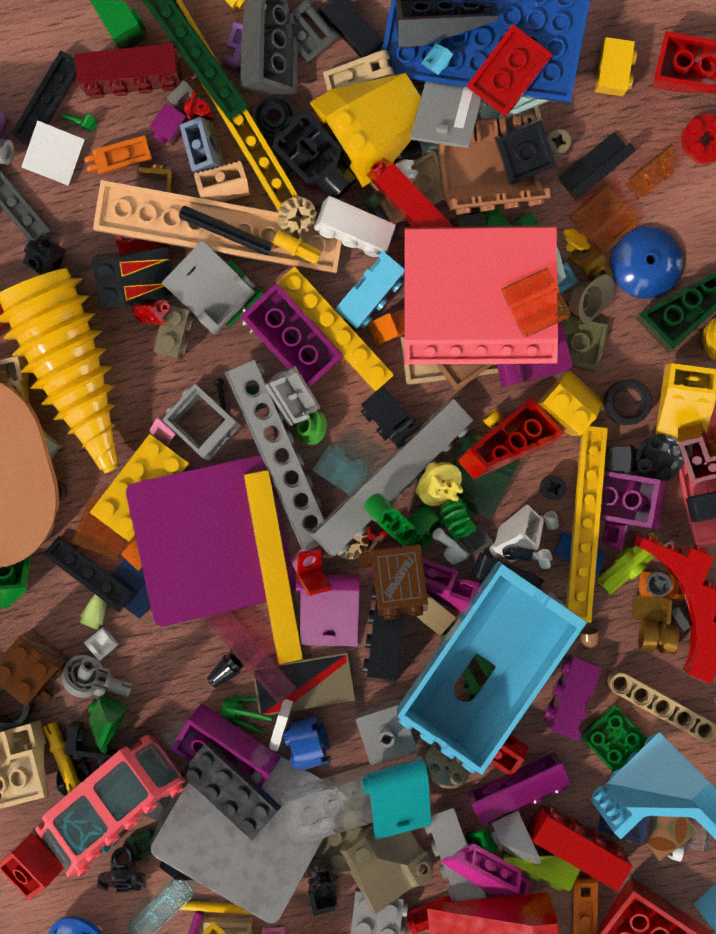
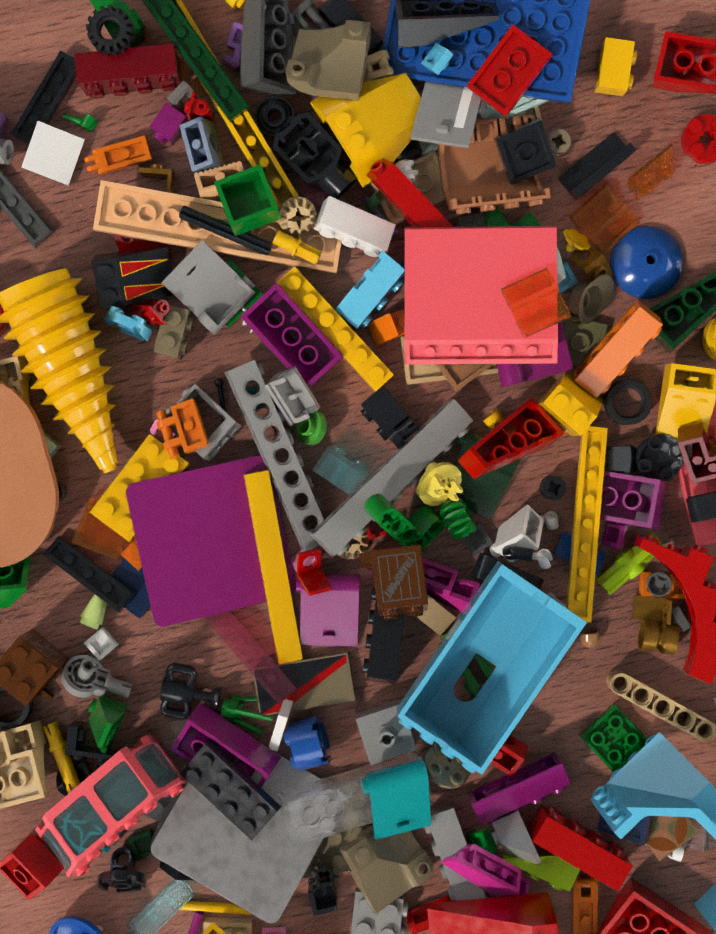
(43, 255): black brick -> none
(110, 15): none -> black tyre
(131, 326): none -> medium azure plate
(184, 692): none -> black piece
(189, 427): none -> orange plate
(225, 670): black cone -> none
(247, 200): none -> green piece
(331, 60): none -> dark tan slope
(455, 550): white bar -> none
(572, 696): magenta wedge -> none
(617, 349): none -> orange brick

